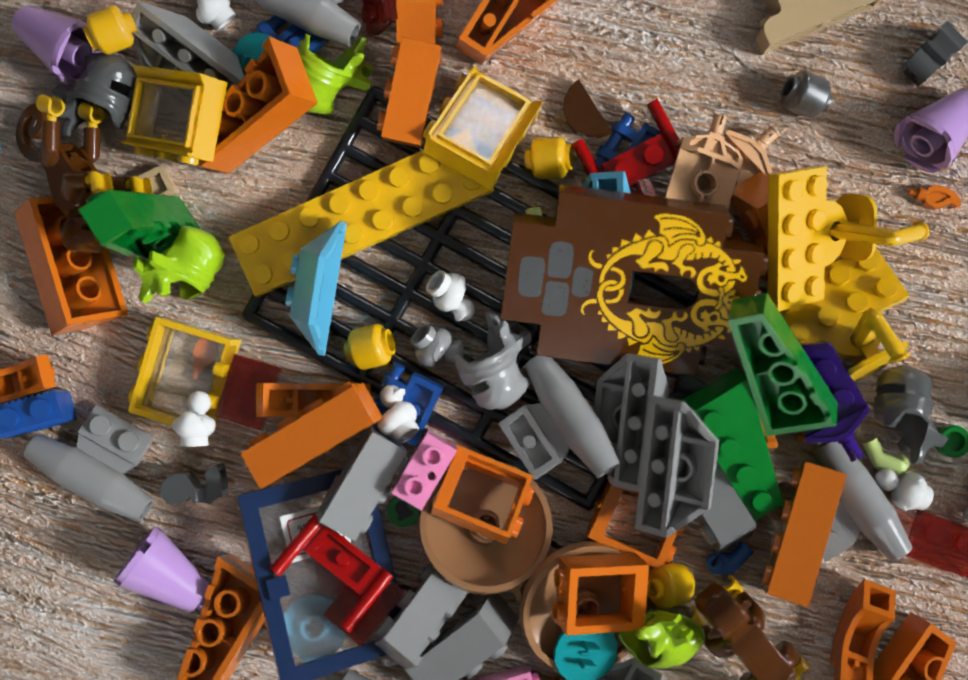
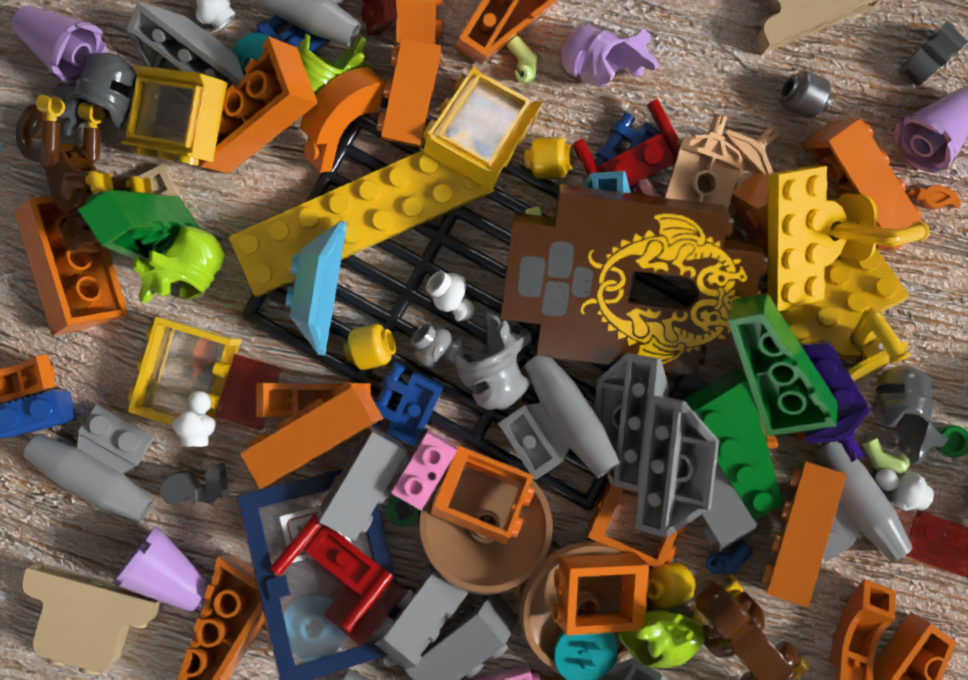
(84, 617): none -> tan brick
(110, 30): yellow head -> none
(338, 105): none -> orange arch
(400, 418): white animal -> none
(527, 60): none -> yellowish green arm
(583, 114): reddish brown tile -> none
(599, 53): none -> lavender piece
(863, 169): none -> orange wedge

